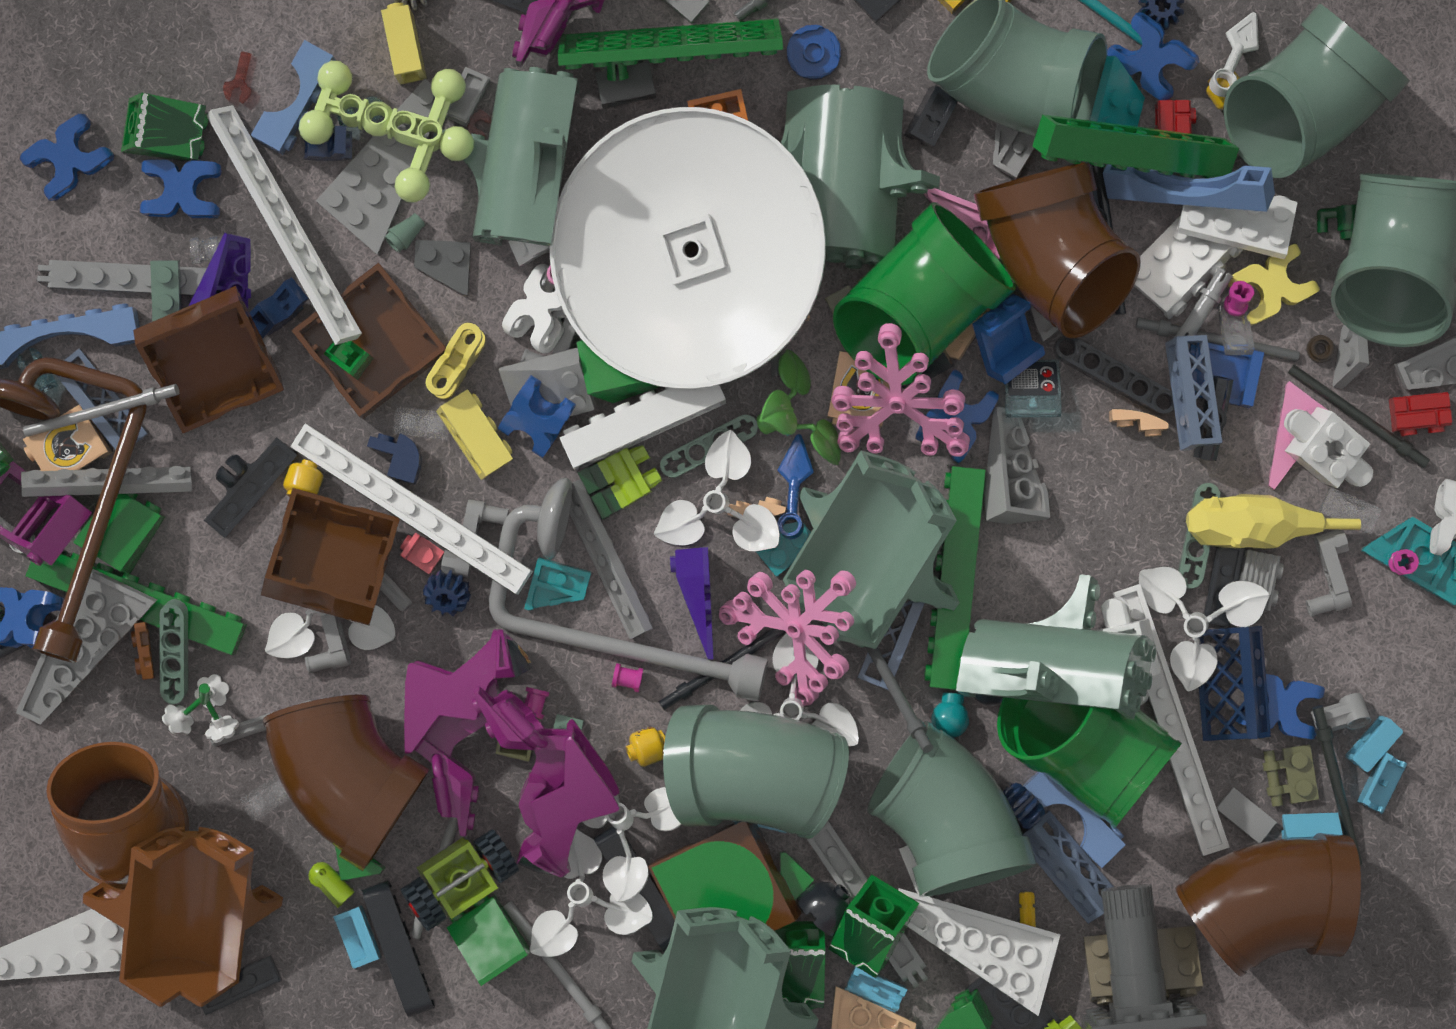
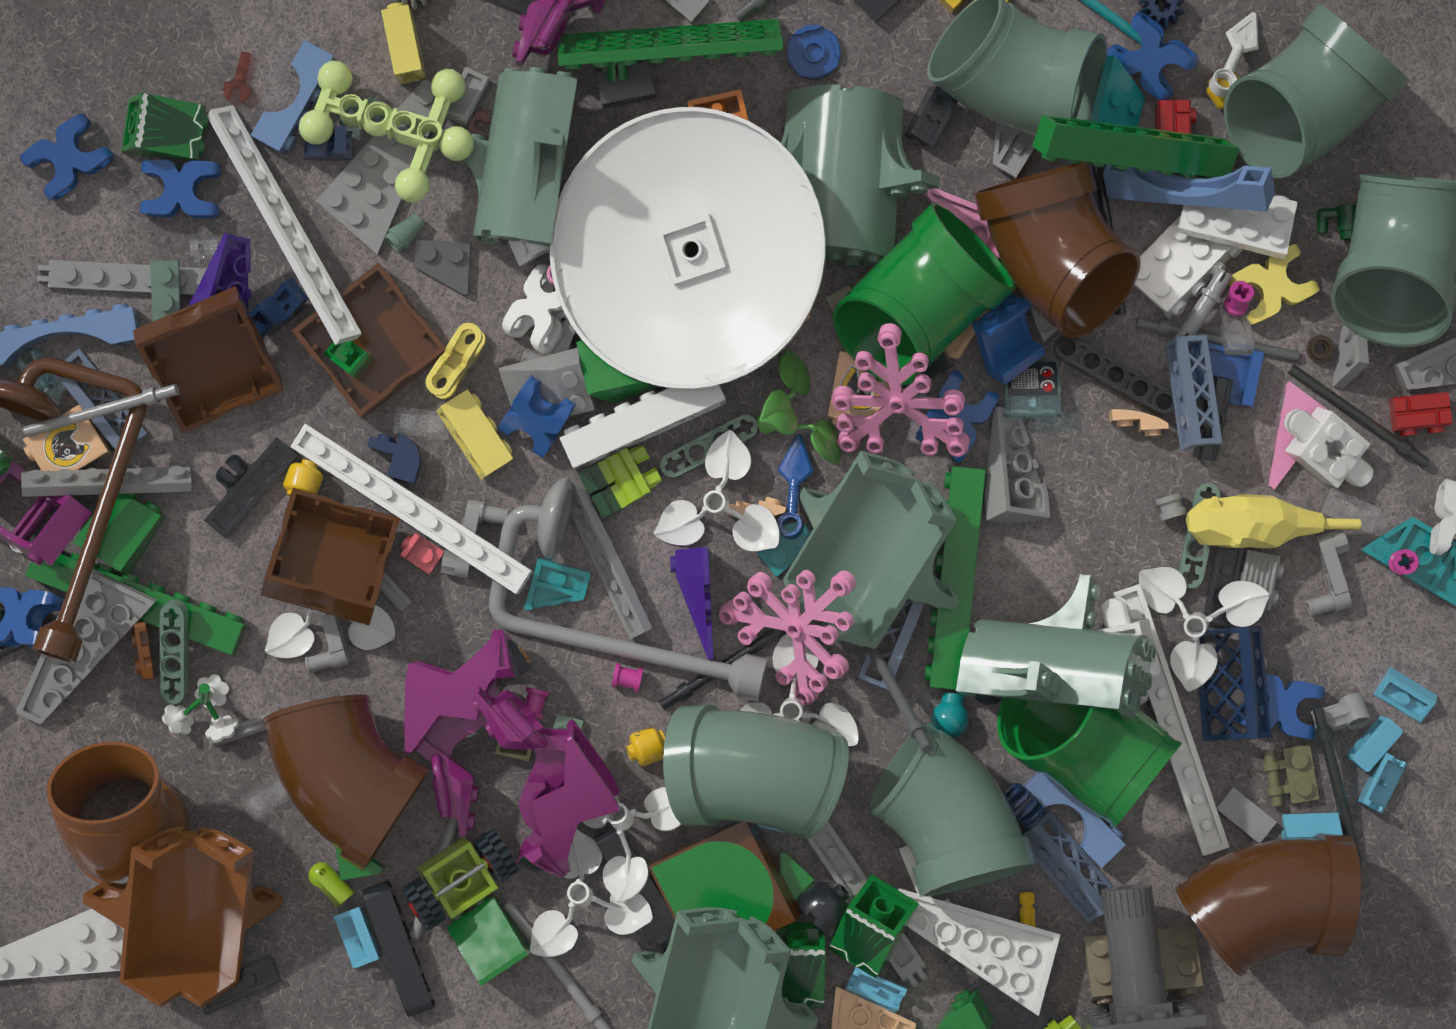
(447, 593): dark blue gear -> none
(1171, 506): none -> light grey wheel
(1406, 695): none -> medium azure slope

